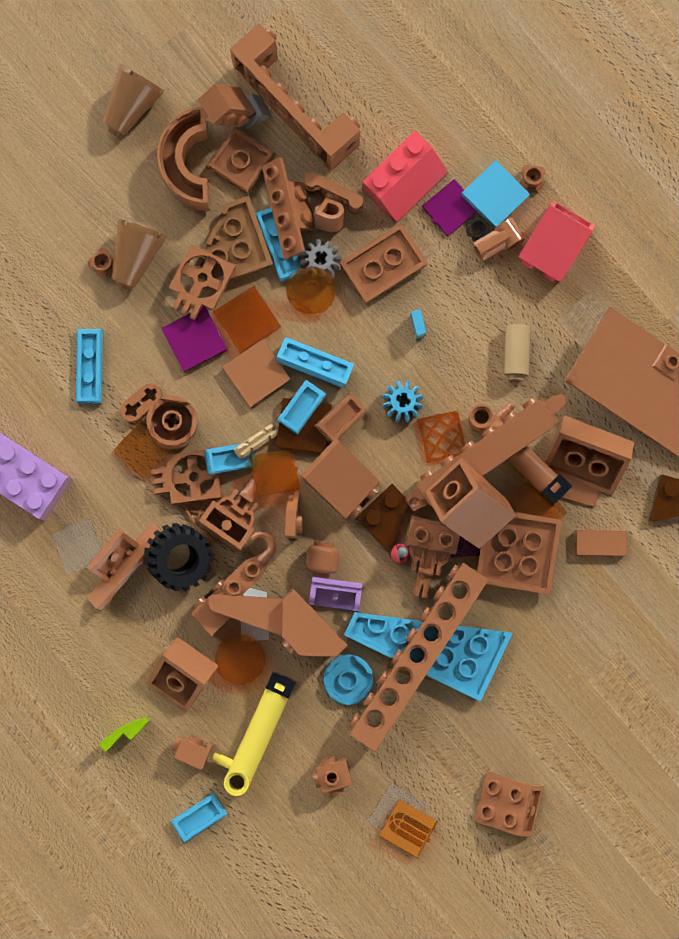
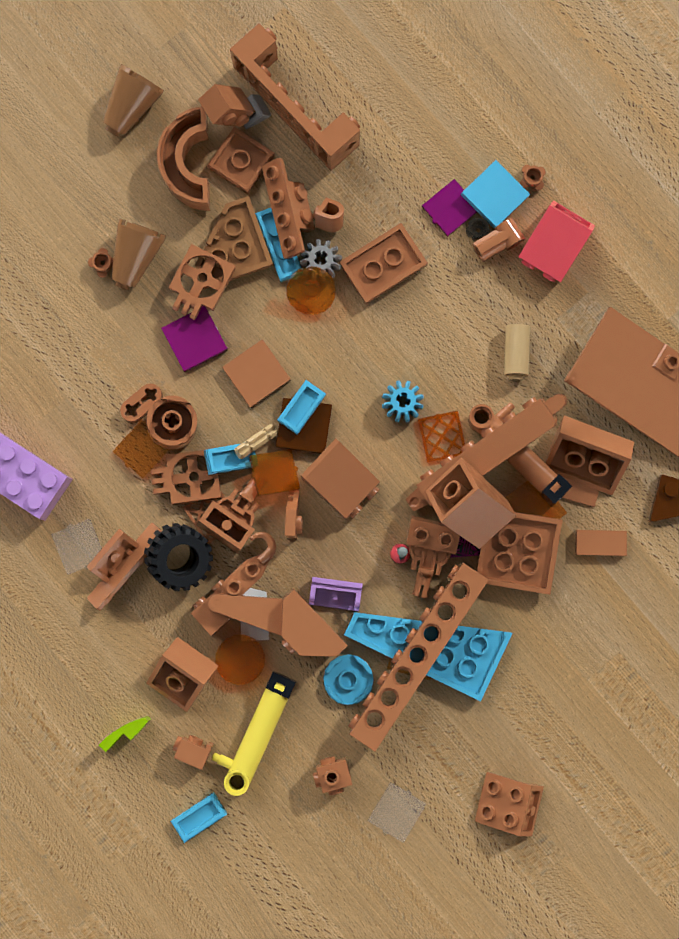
(89, 366): medium azure tile -> none
(247, 319): clear orange tile -> none
(314, 362): medium azure plate -> none
(322, 559): nougat head -> none
(334, 191): nougat plate -> none
(340, 417): nougat tile -> none
(385, 516): reddish brown wing -> none
(404, 177): coral slope -> none
(408, 828): clear orange piece -> none
(418, 324): medium azure tile -> none

